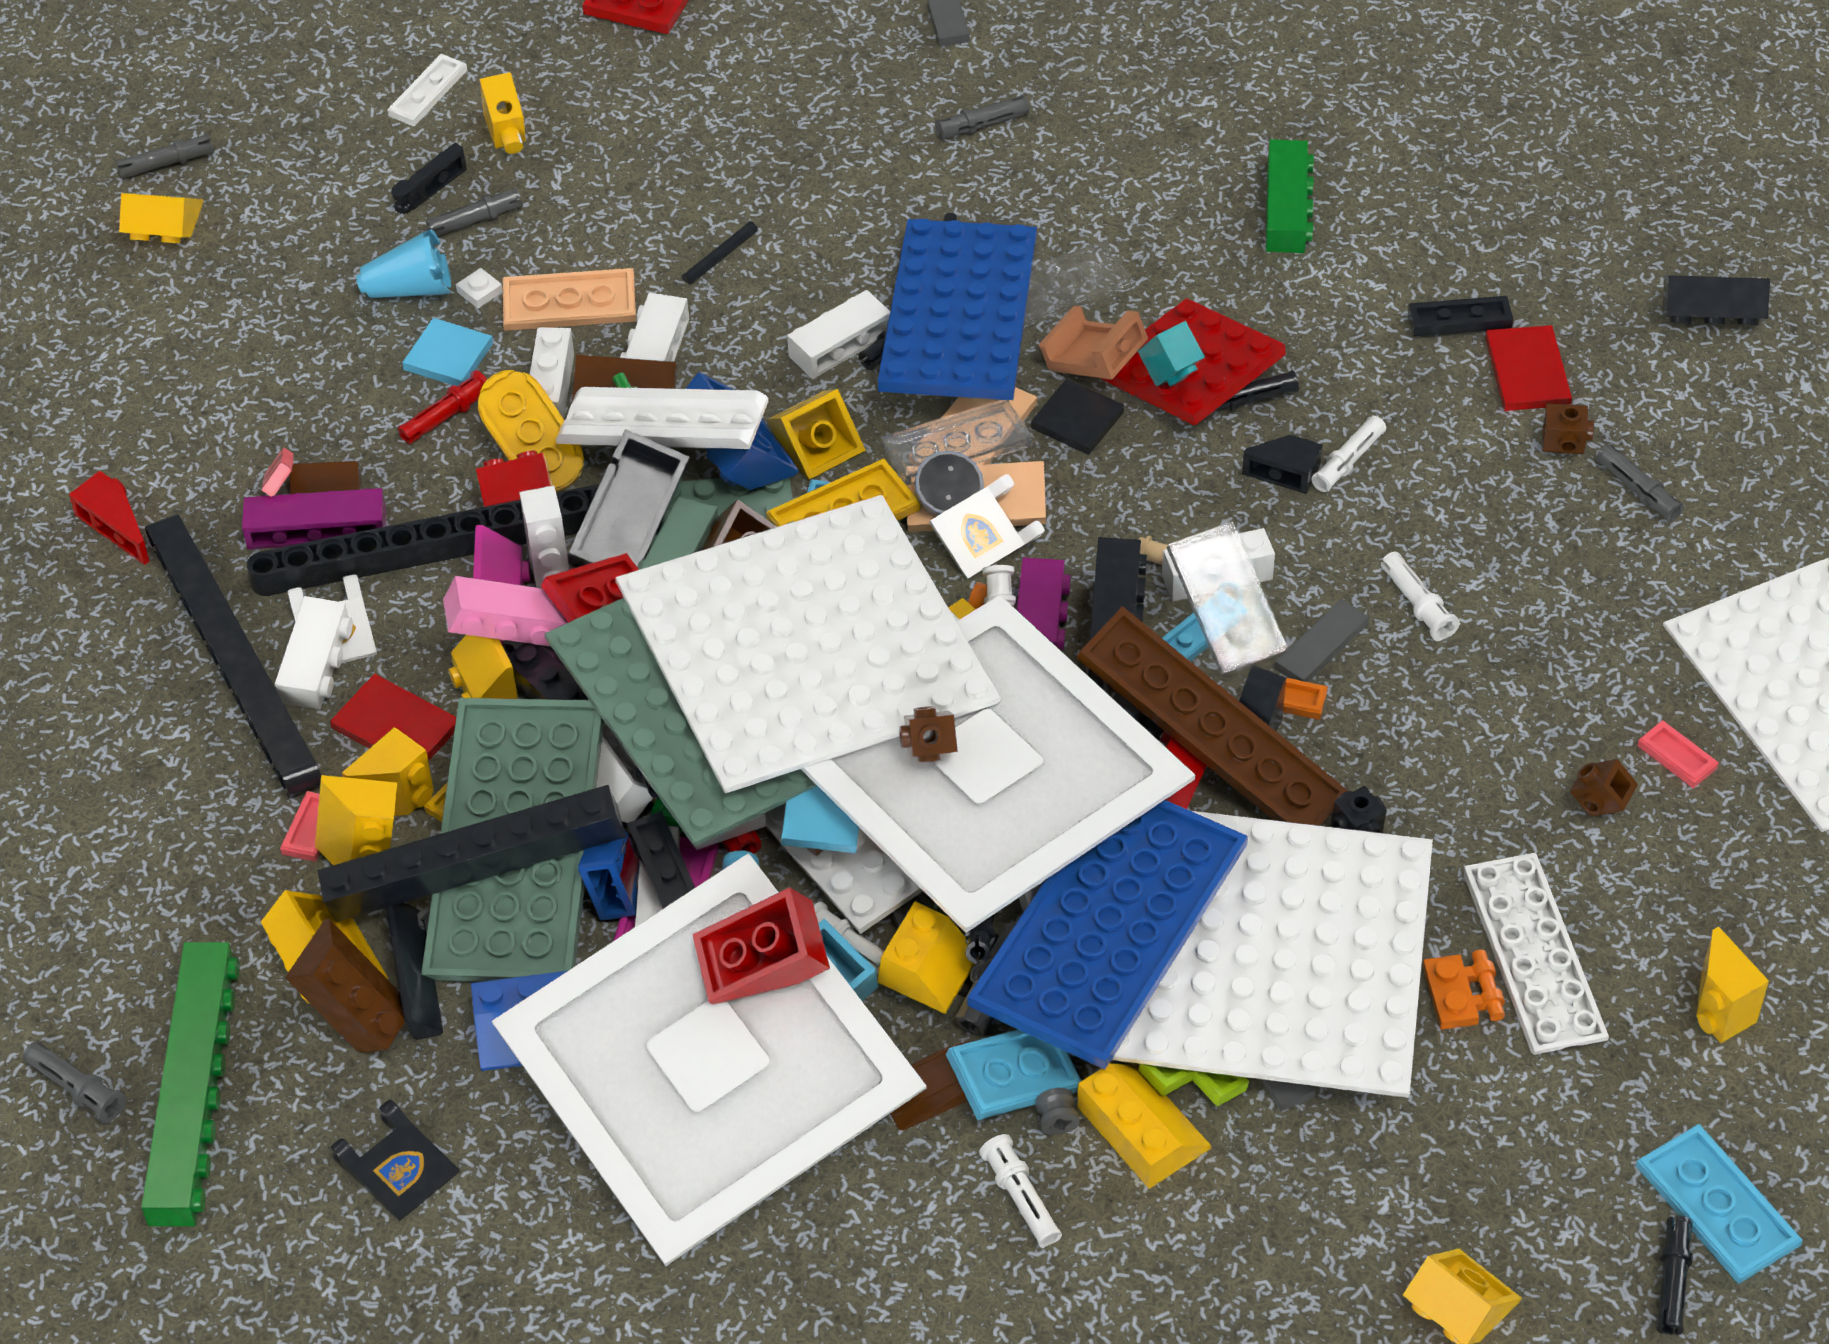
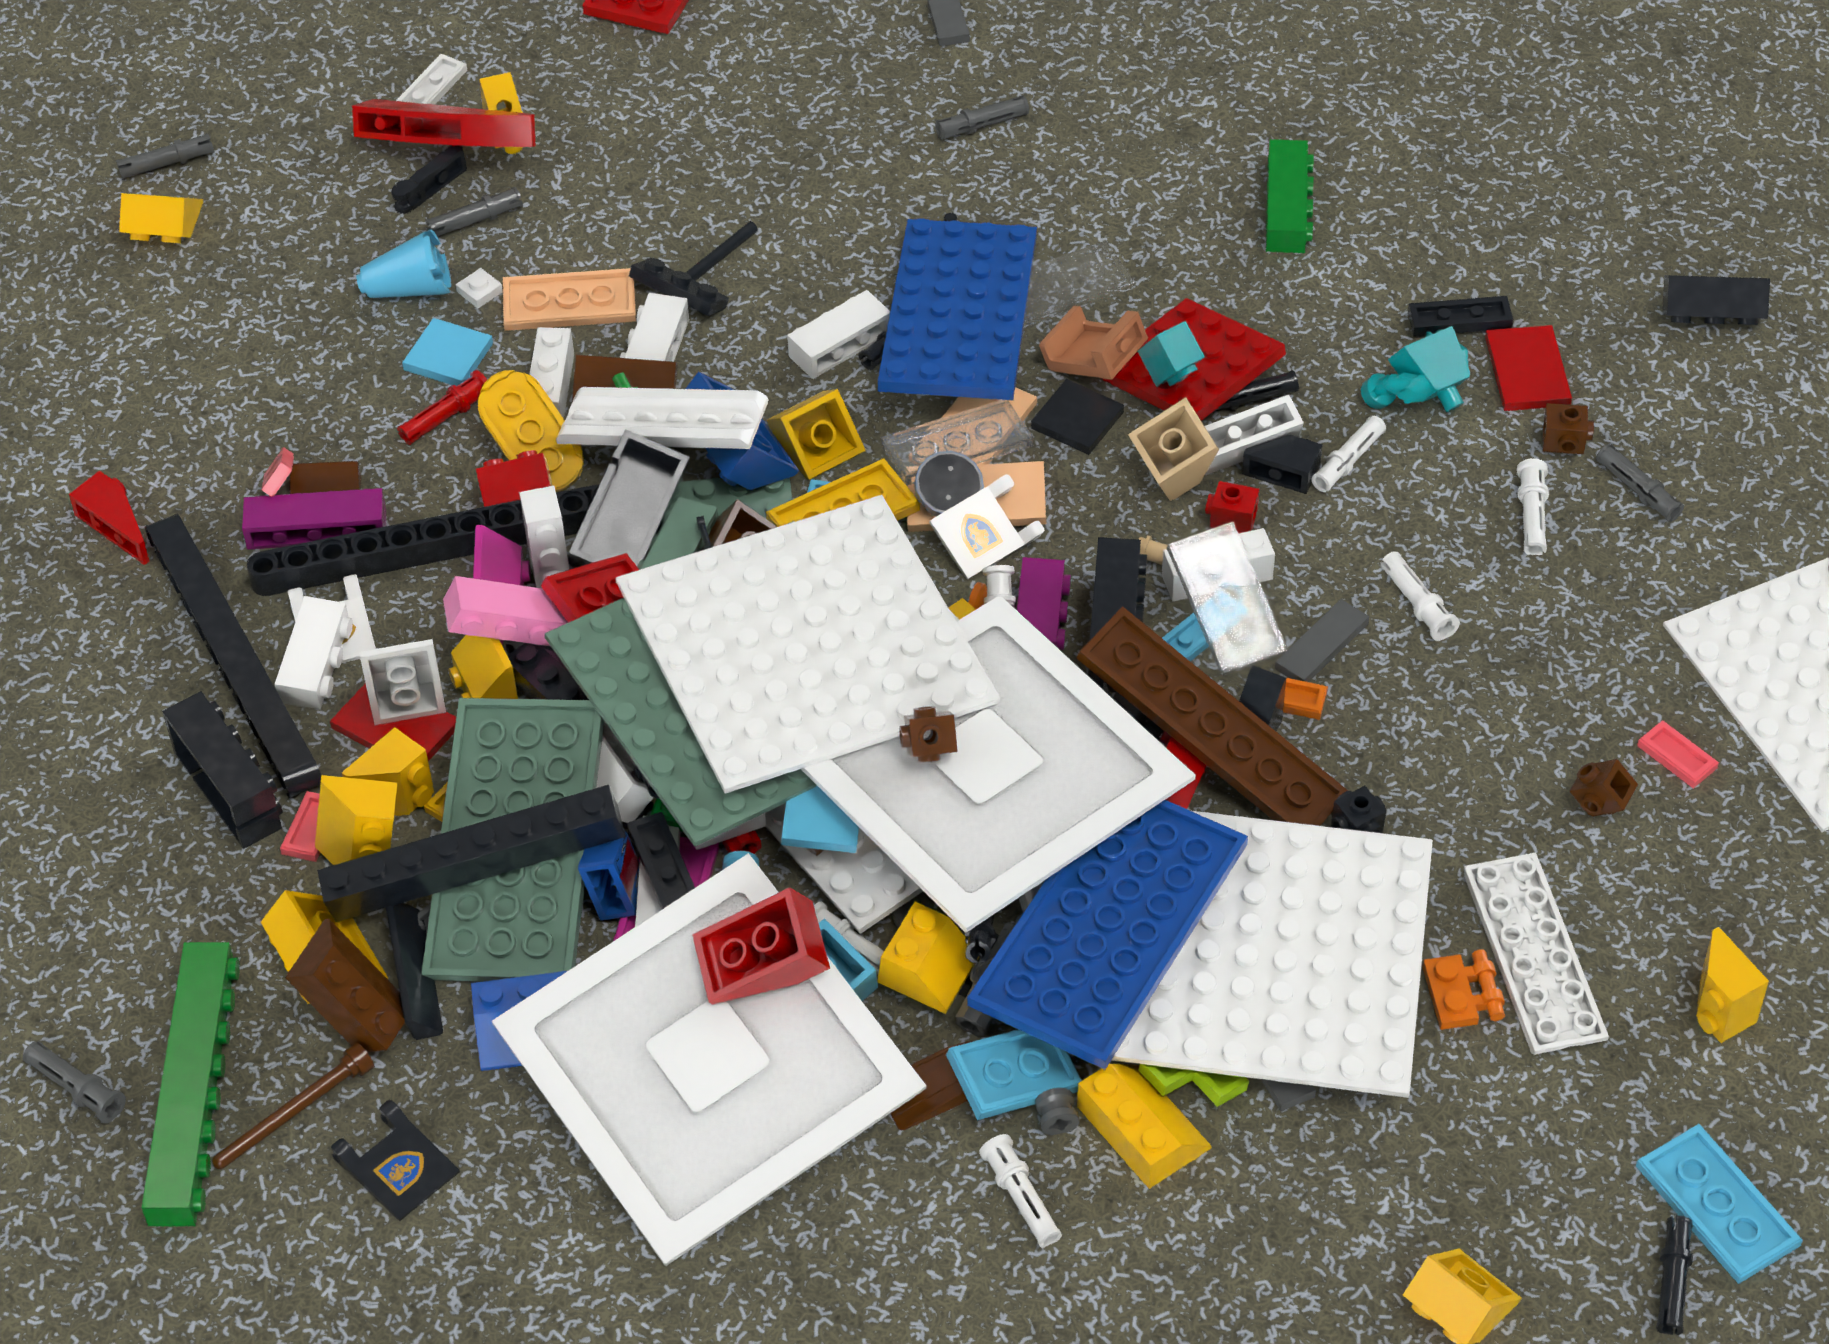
(229, 774): none -> black piece
(353, 1062): none -> reddish brown piece
(403, 682): none -> white slope
(442, 124): none -> red slope
(700, 297): none -> black plate
(704, 534): none -> black hinge
(1175, 448): none -> tan slope
(1233, 504): none -> red brick
(1252, 428): none -> white brick
(1424, 371): none -> teal torso
(1533, 496): none -> white pin

